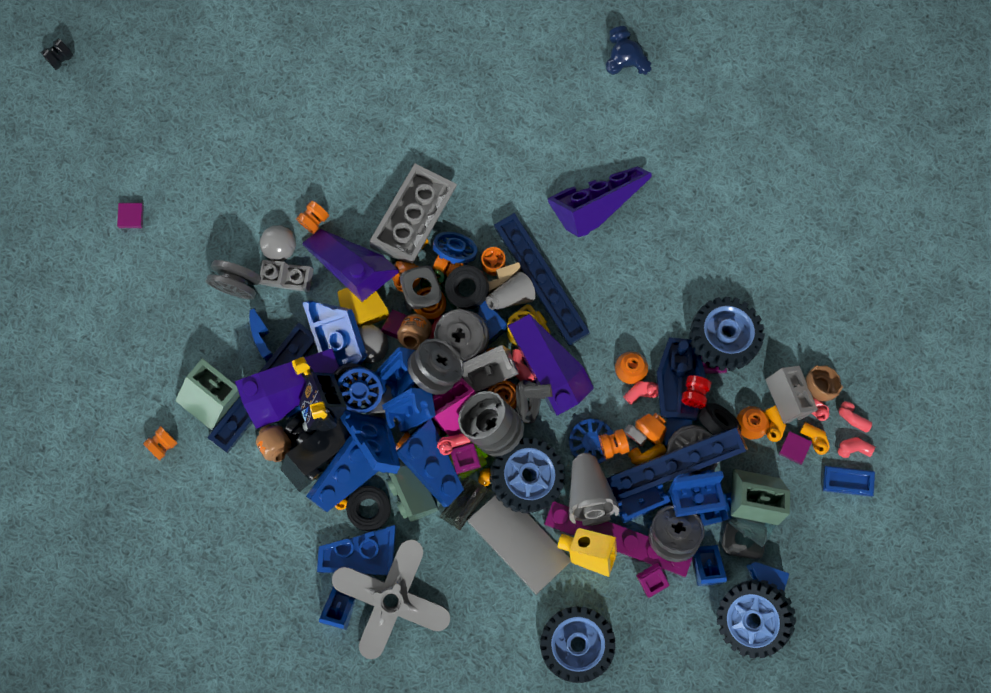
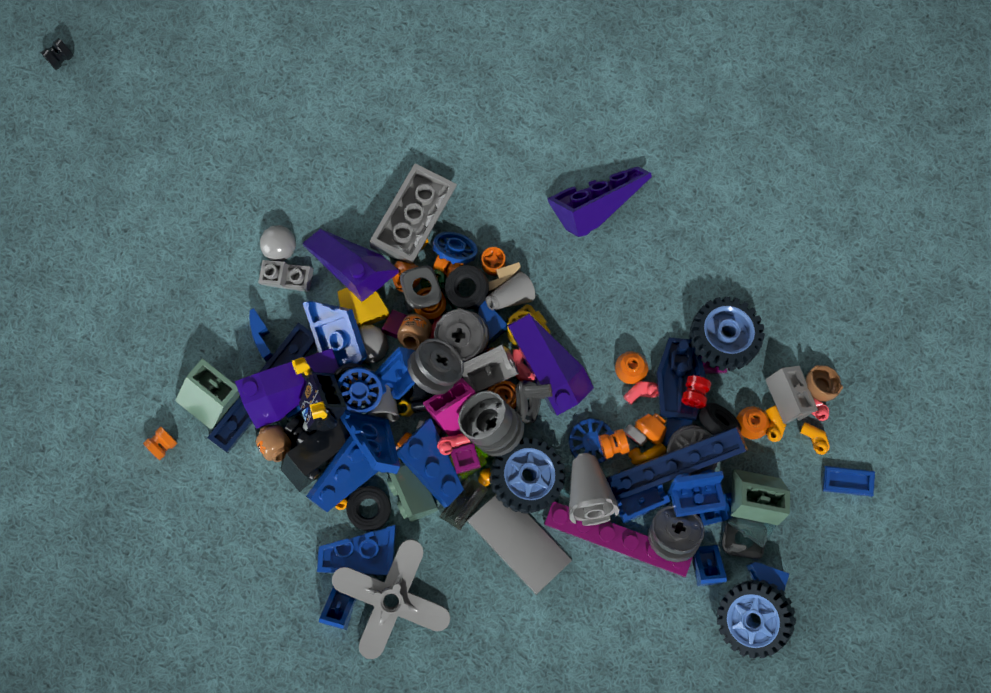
(130, 215): magenta tile -> none
(233, 279): flat silver wheel -> none
(312, 217): orange wheel -> none
(410, 409): blue hinge -> none
(543, 280): dark blue plate -> none
(557, 650): wheel -> none
(590, 550): yellow torso -> none
(626, 53): dark blue animal -> none
(652, 580): magenta tile -> none
(795, 448): magenta tile -> none
(852, 418): coral arm -> none
(853, 445): coral arm -> none

